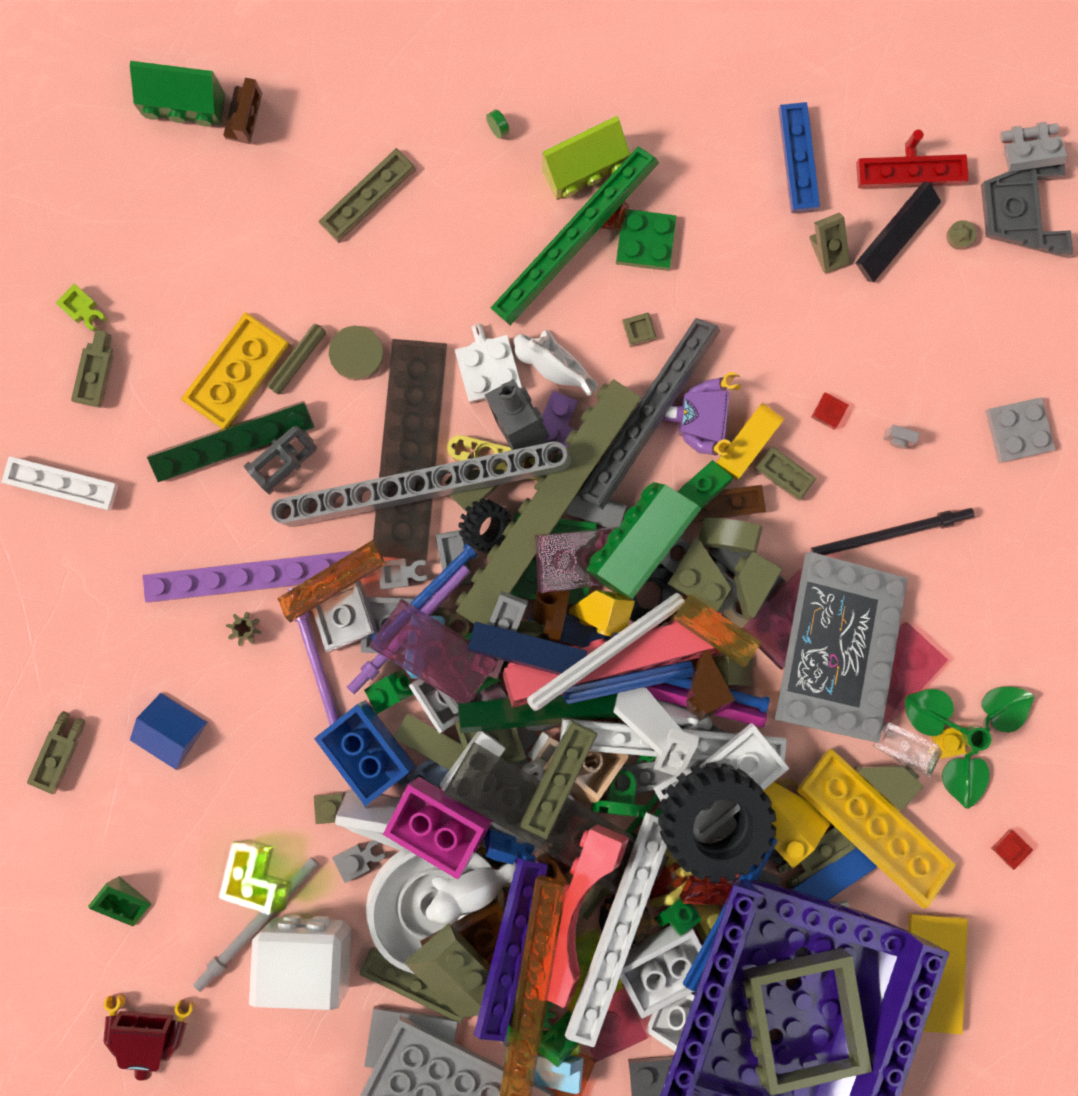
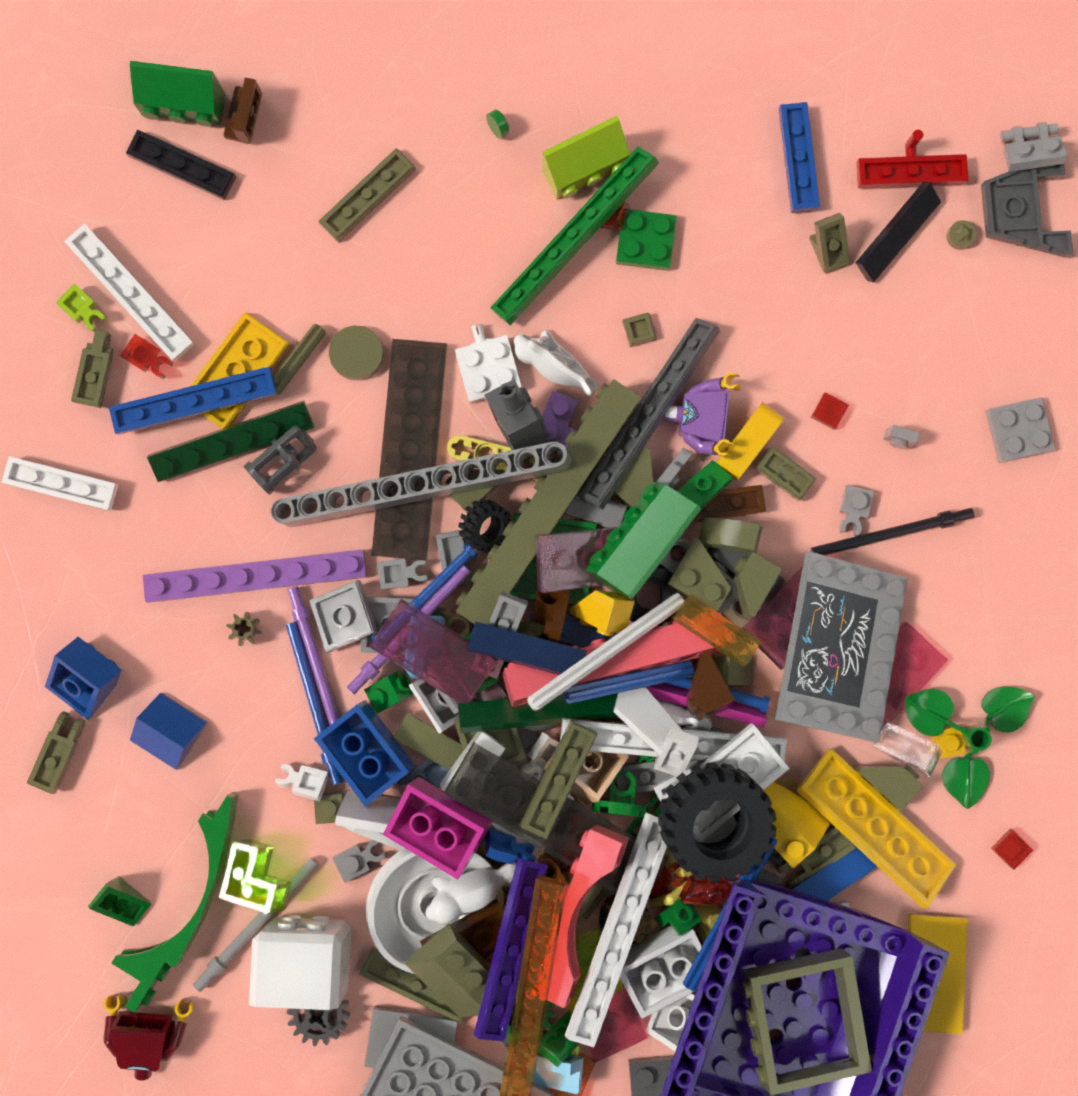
(82, 677): none -> blue slope
(129, 293): none -> white plate
(144, 355): none -> clear red plate
(152, 962): none -> green slope
(181, 164): none -> black tile
(193, 400): none -> blue plate
(306, 783): none -> white plate
(311, 694): none -> blue bar
(323, 1022): none -> dark grey gear
(331, 581): clear orange plate -> none
(635, 480): none -> olive slope
(669, 476): none -> light grey plate
(856, 505): none -> light grey plate

